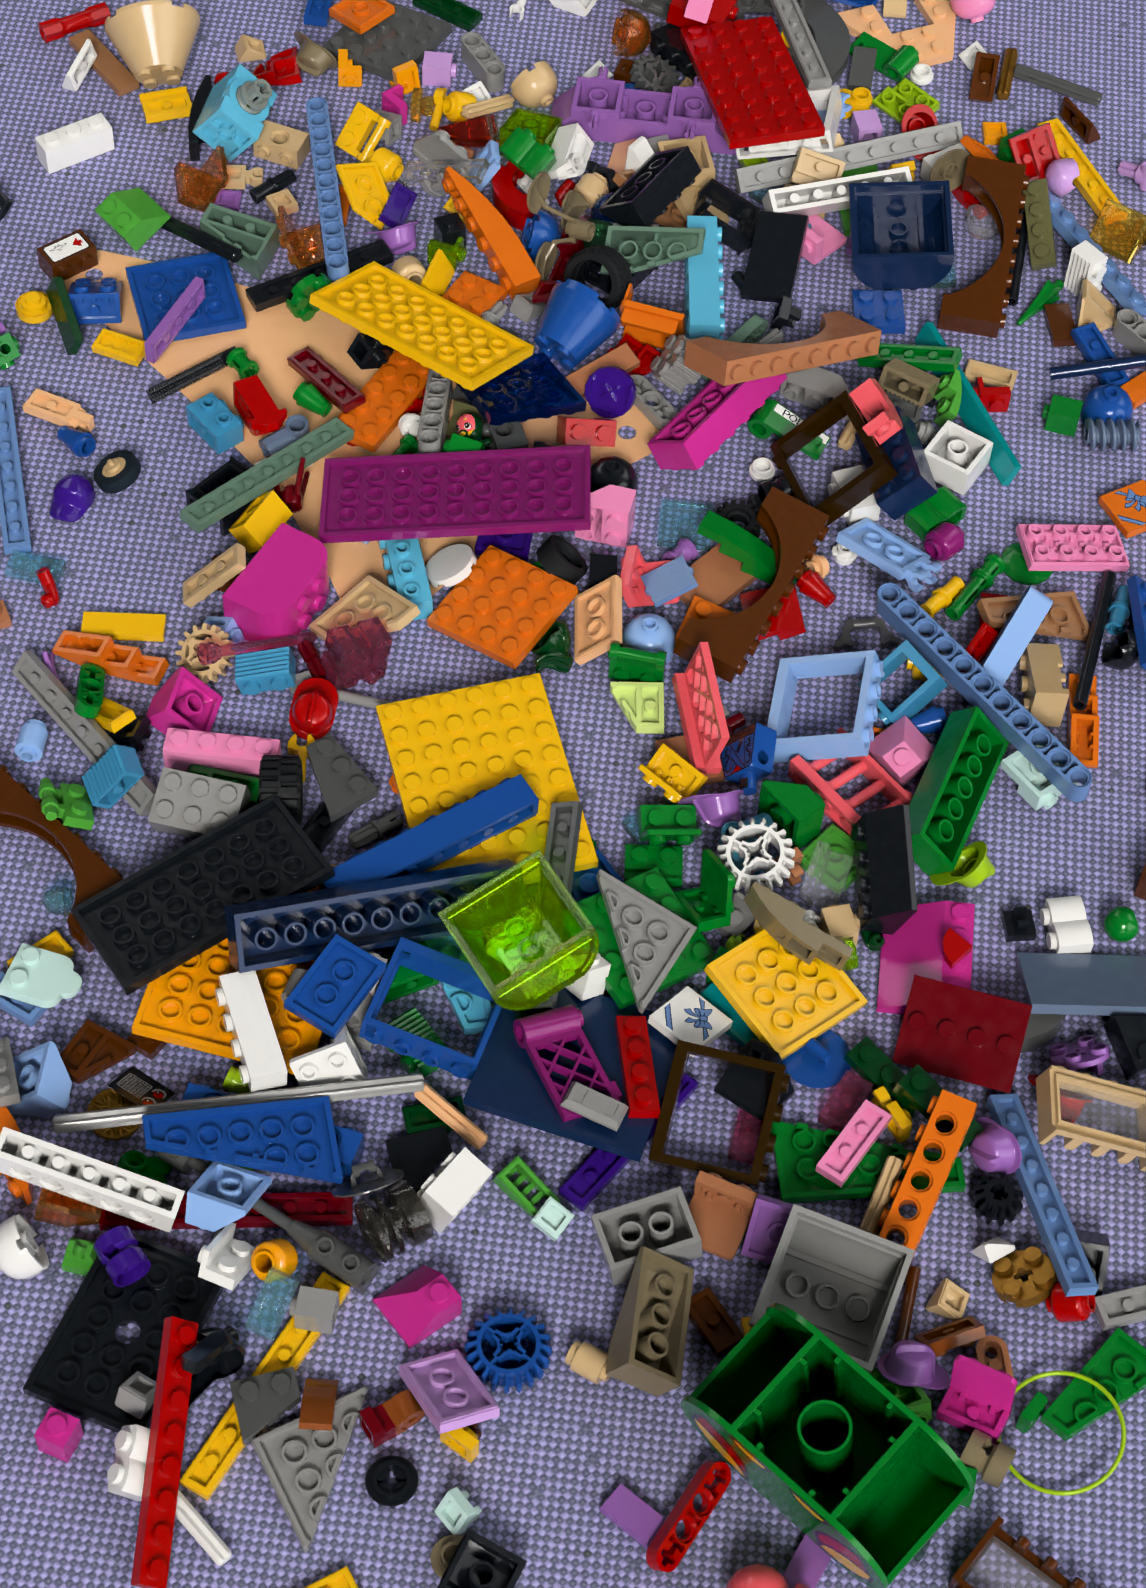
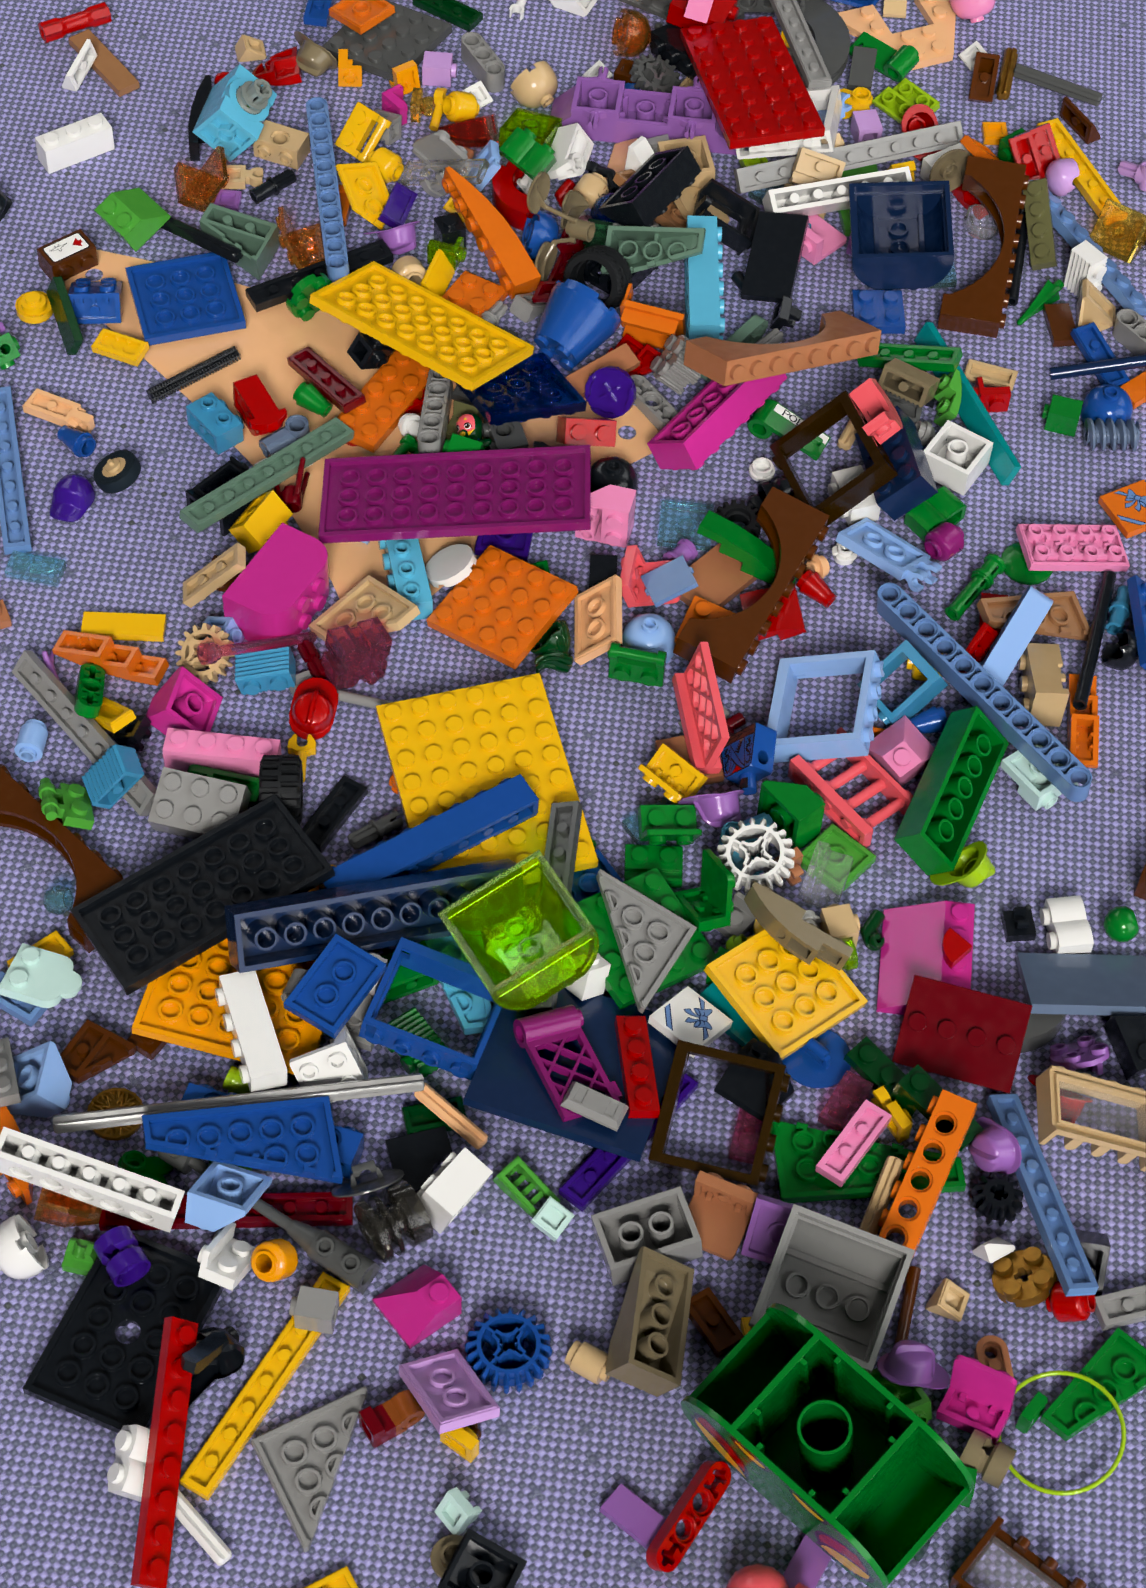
(51, 595): red arm -> none
(59, 1434): dark pink brick -> none
(136, 1395): light grey slope -> none
(140, 1088): black sticker -> none
(154, 39): tan cone -> none
(165, 104): yellow plate -> none
(174, 320): medium lavender tile -> none
(242, 363): green bush -> none
(263, 1399): dark grey wing -> none
(272, 1303): clear light blue plate -> none
(282, 198): tan plate -> none
(318, 1404): dark orange slope -> none
(339, 778): dark grey wing -> none
(379, 1473): black gear -> none
(487, 106): tan axle -> none
(561, 559): black tyre -> none
(641, 704): yellowish green wing -> none
(813, 387): light grey slope -> none
(866, 623): flat silver helmet -> none
(884, 869): black slope -> none
(921, 74): white plate -> none
(943, 596): yellow pin -> none
(952, 1335): dark orange plate -> none

